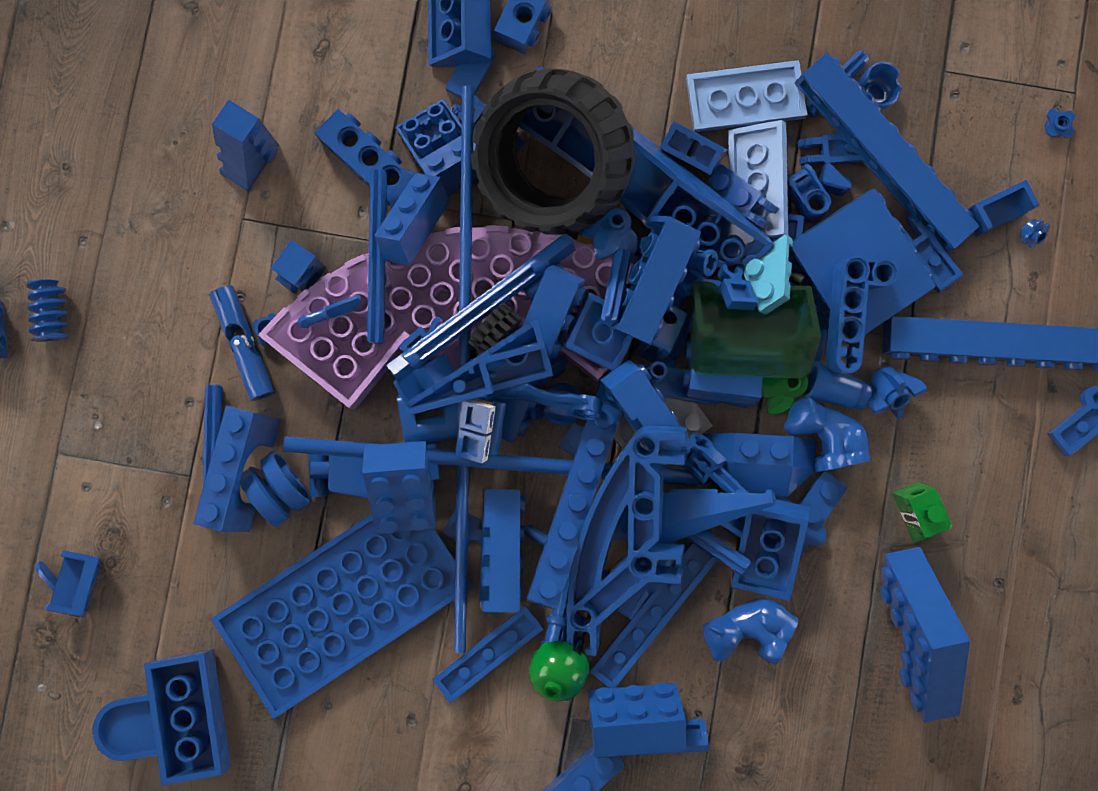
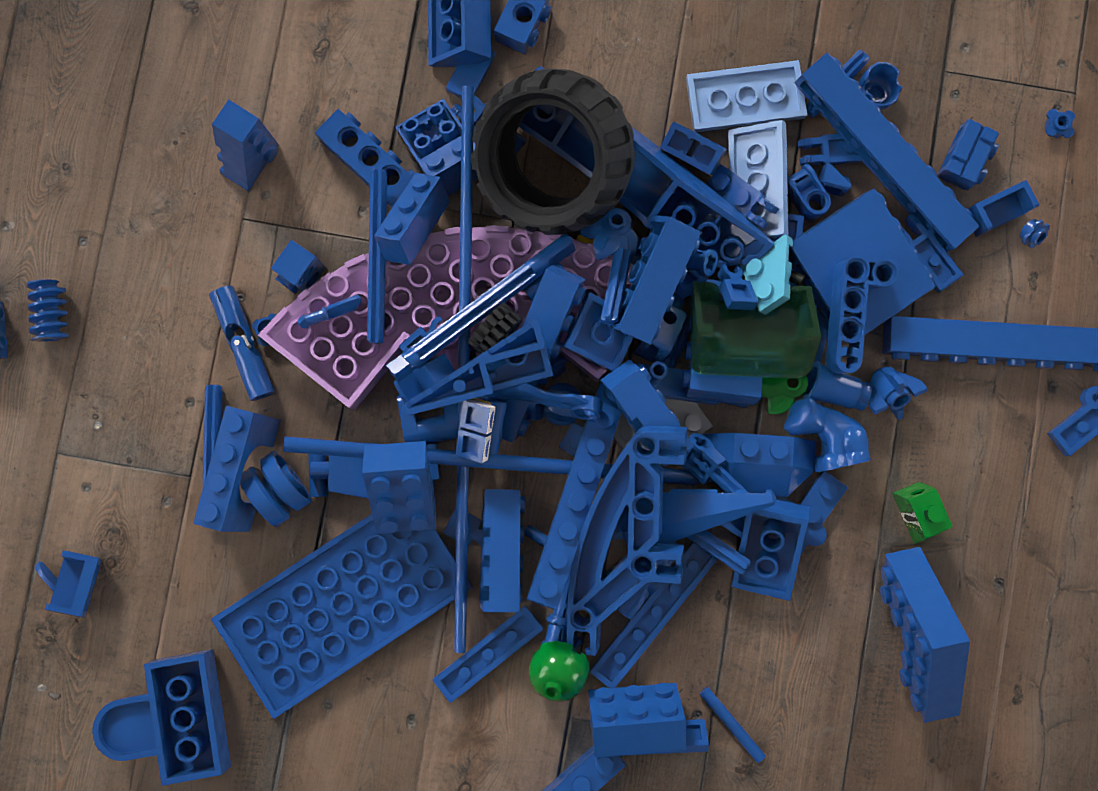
(732, 724): none -> blue bar
(757, 620): blue animal -> none
(968, 155): none -> blue brick

